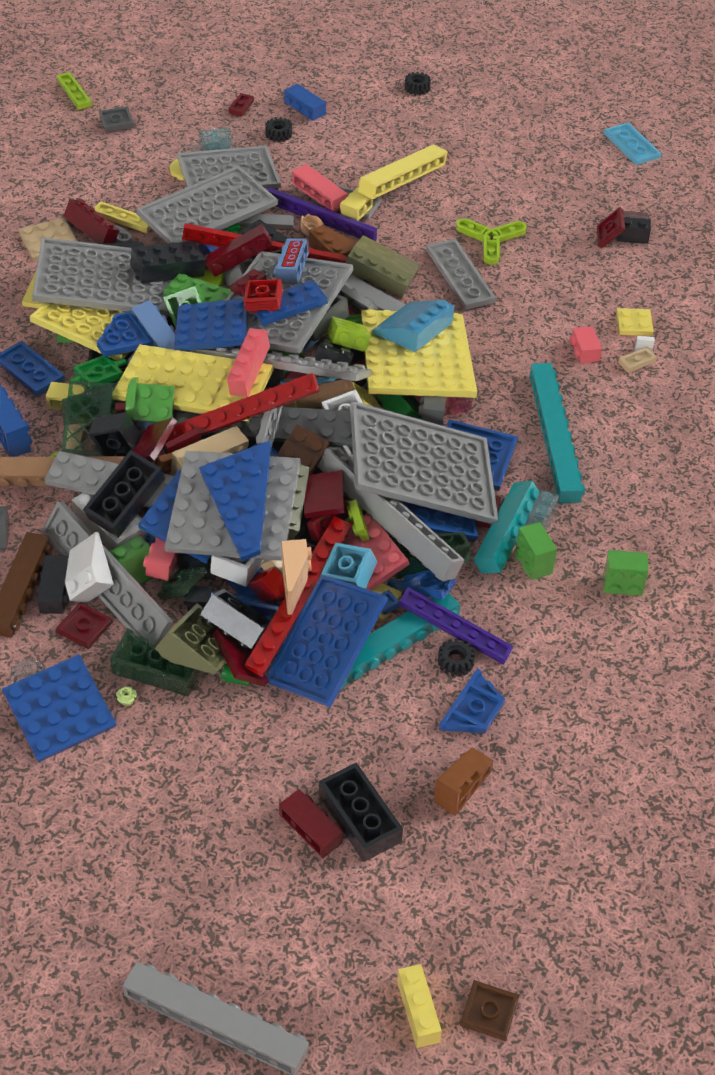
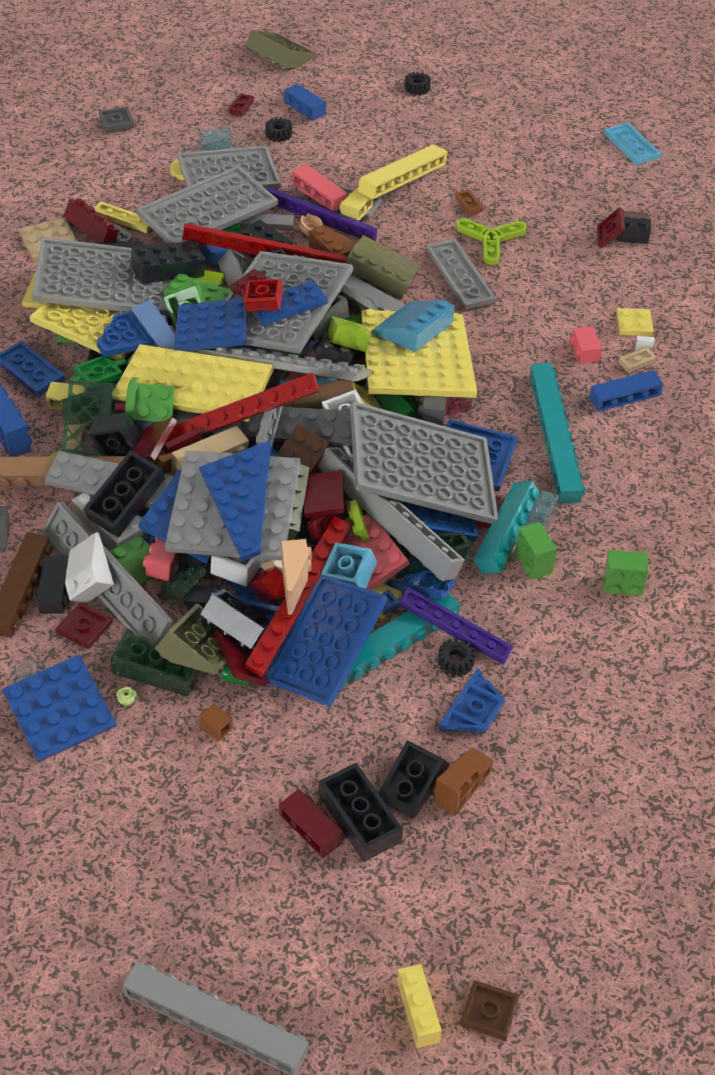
(74, 90): lime plate -> none
(215, 722): none -> dark orange brick
(238, 250): dark red brick -> none
(248, 362): coral brick -> none
(278, 49): none -> olive slope
(292, 260): medium blue brick -> none
(412, 779): none -> black slope
(468, 202): none -> dark orange plate
(625, 390): none -> blue brick

